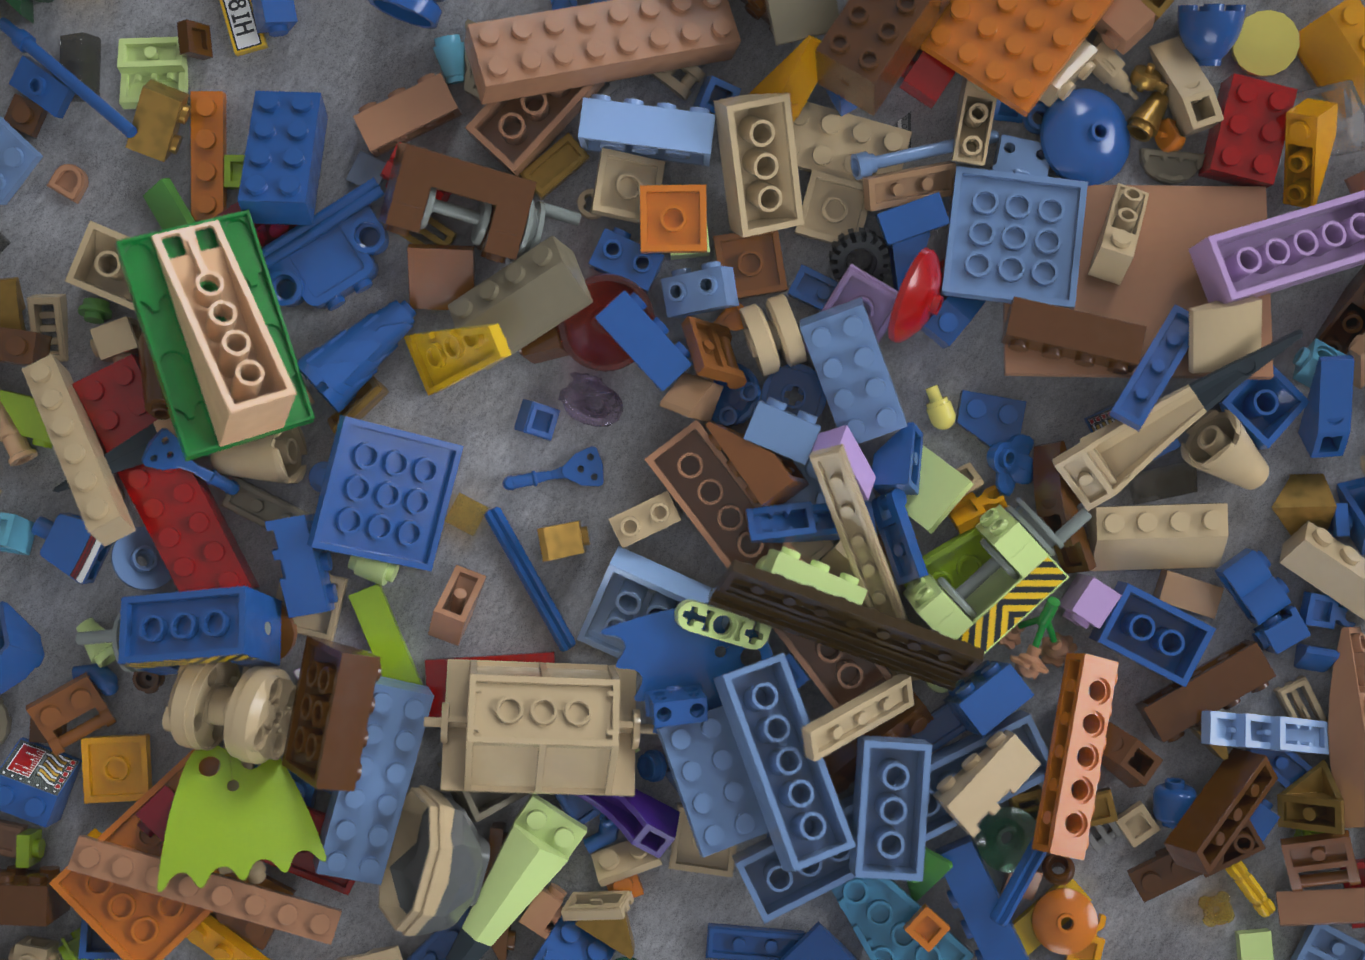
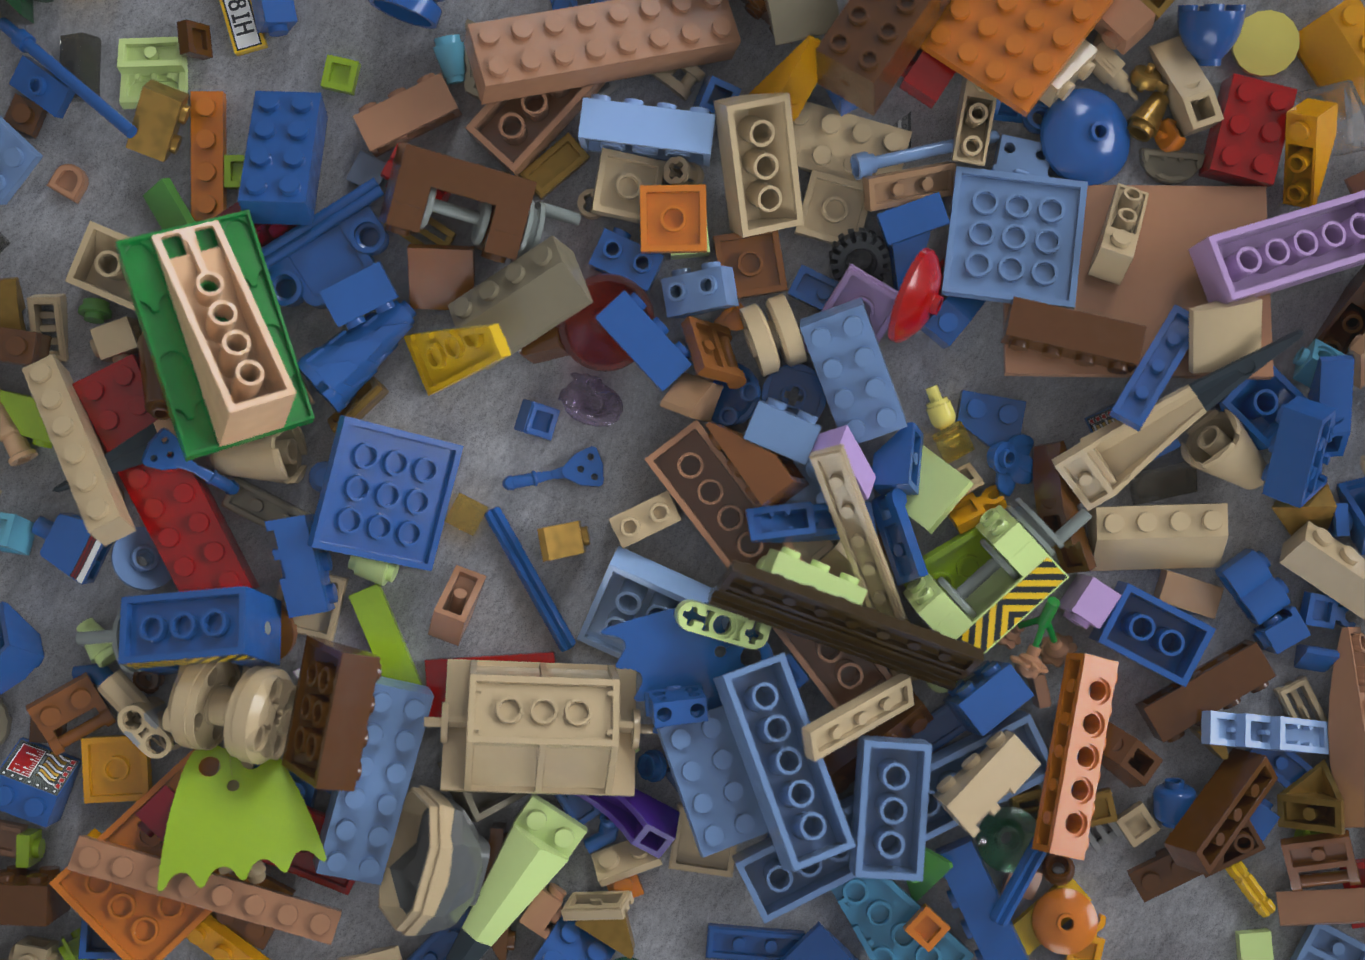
(138, 715): none -> tan connector
(340, 75): none -> lime tile
(359, 295): none -> blue brick
(687, 170): none -> tan bush
(953, 442): none -> clear yellow plate
(1040, 690): none -> nougat tile
(1223, 915): clear yellow plate -> none
(1299, 451): none -> blue wedge

